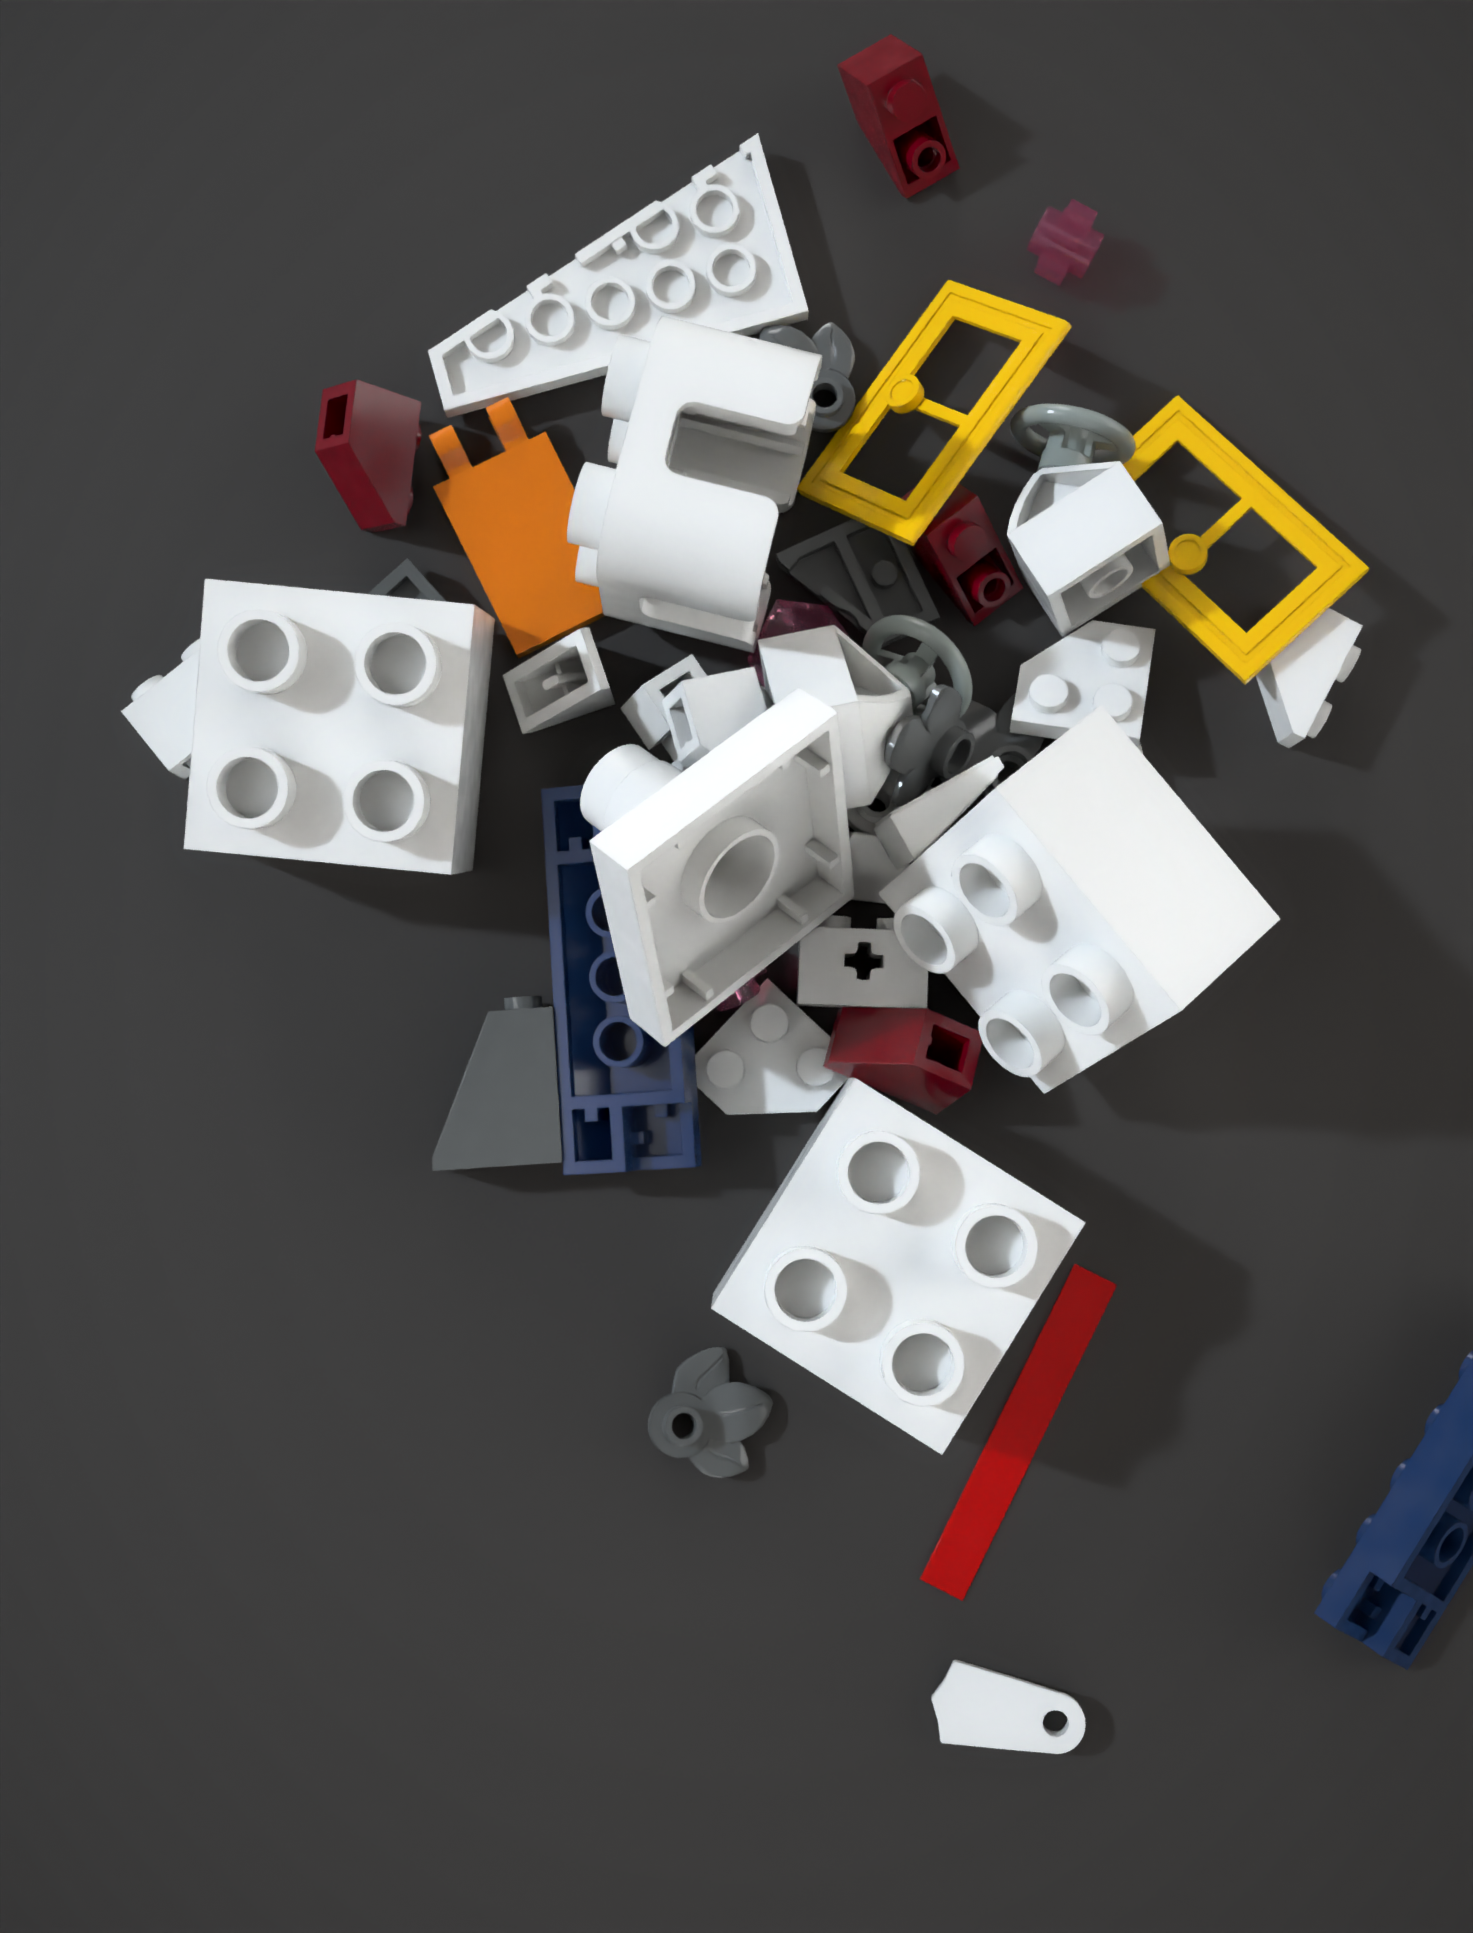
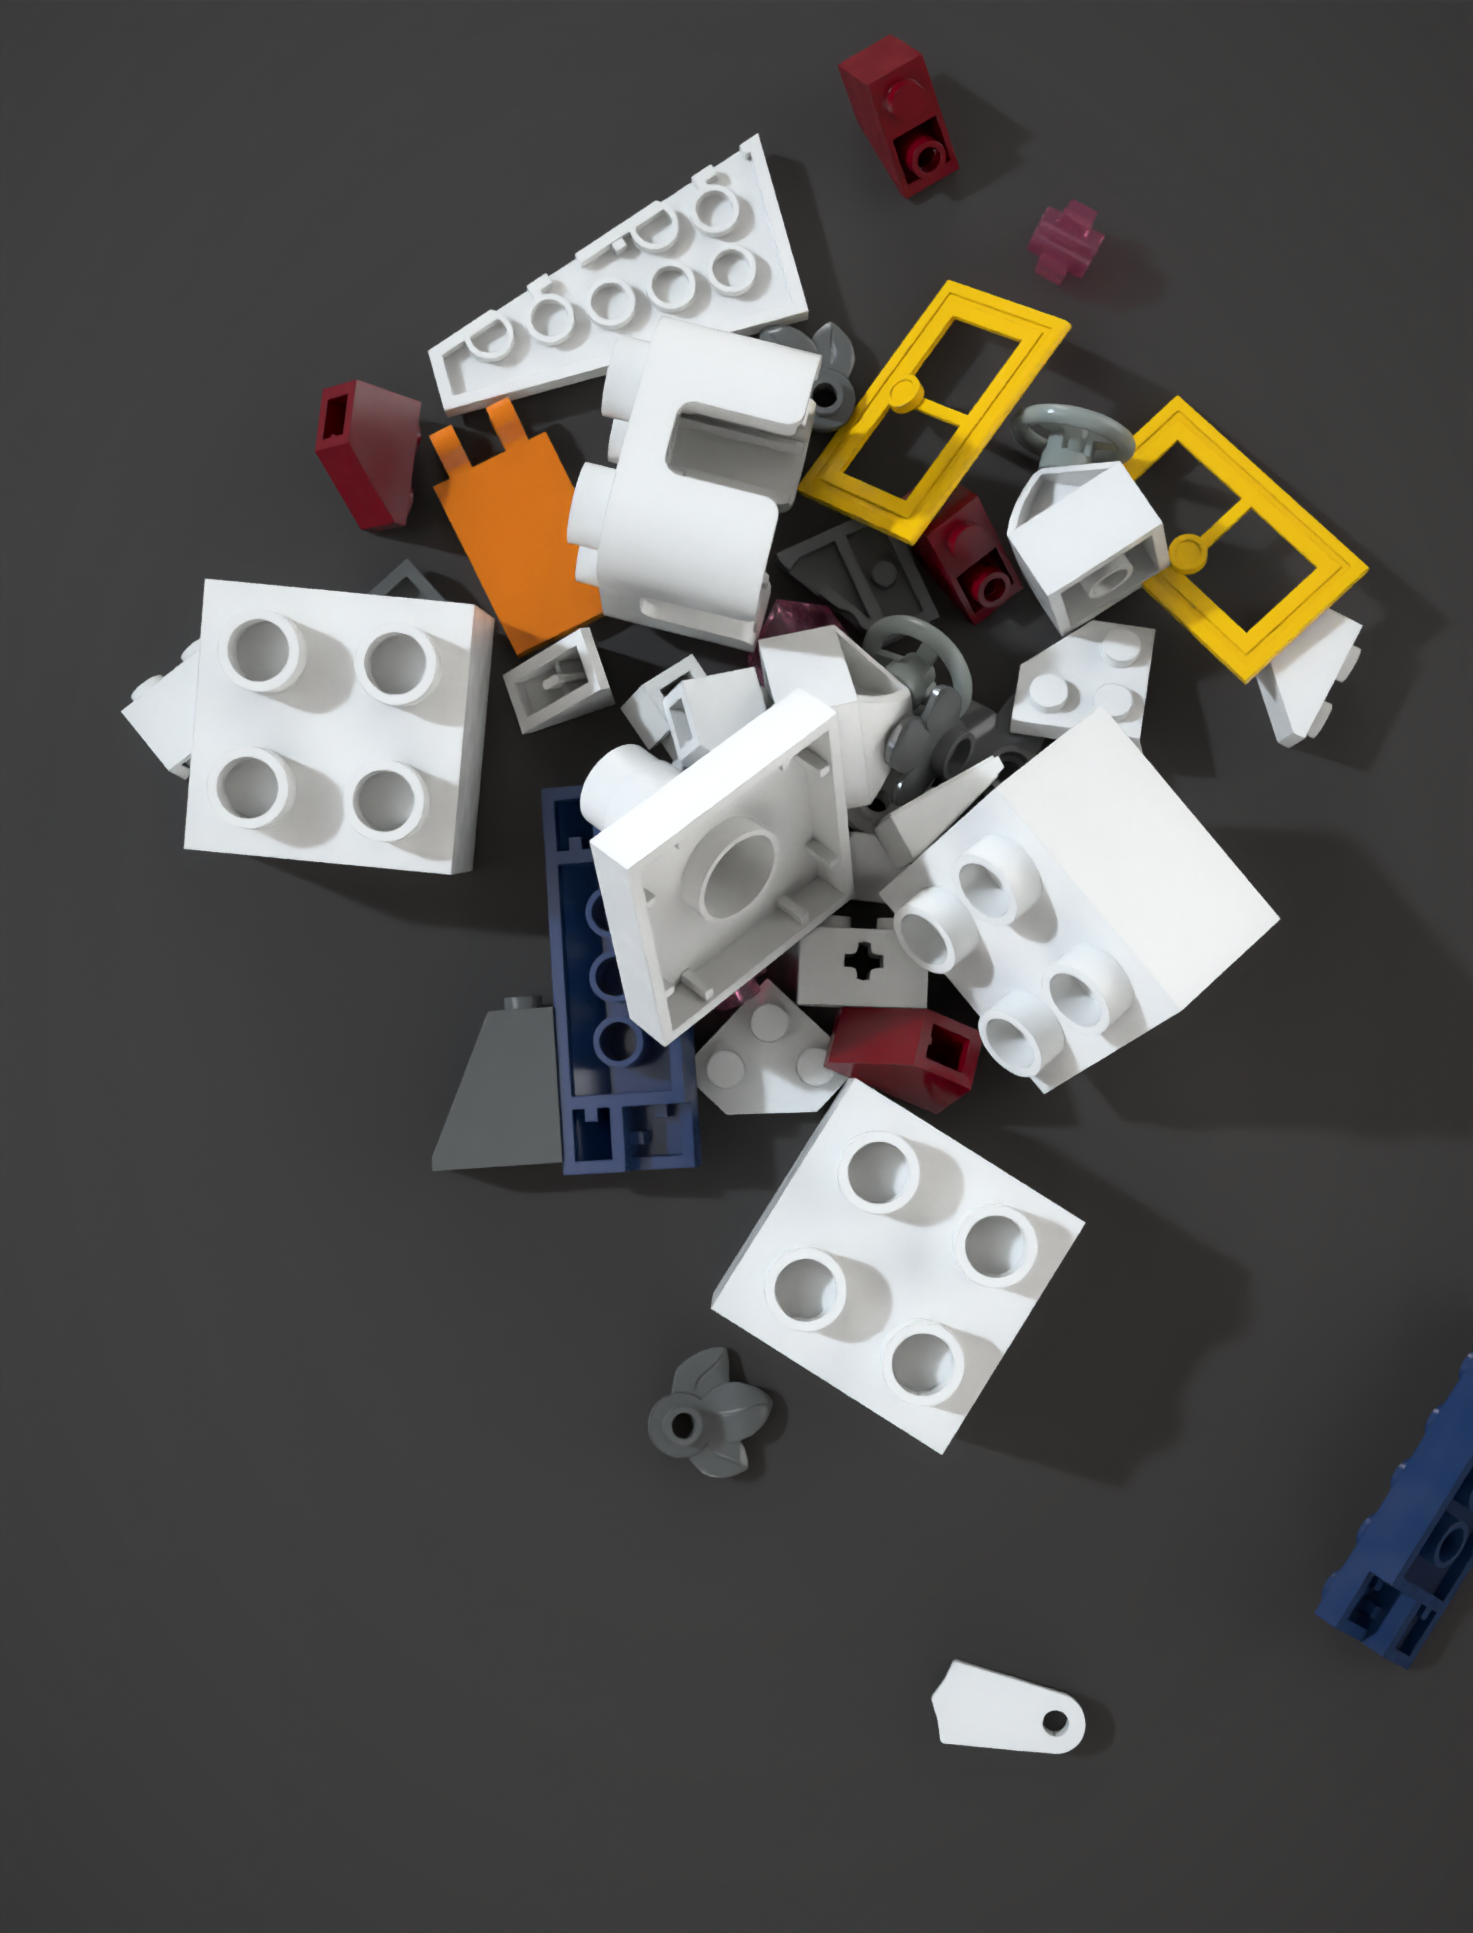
(1018, 1432): red sticker -> none

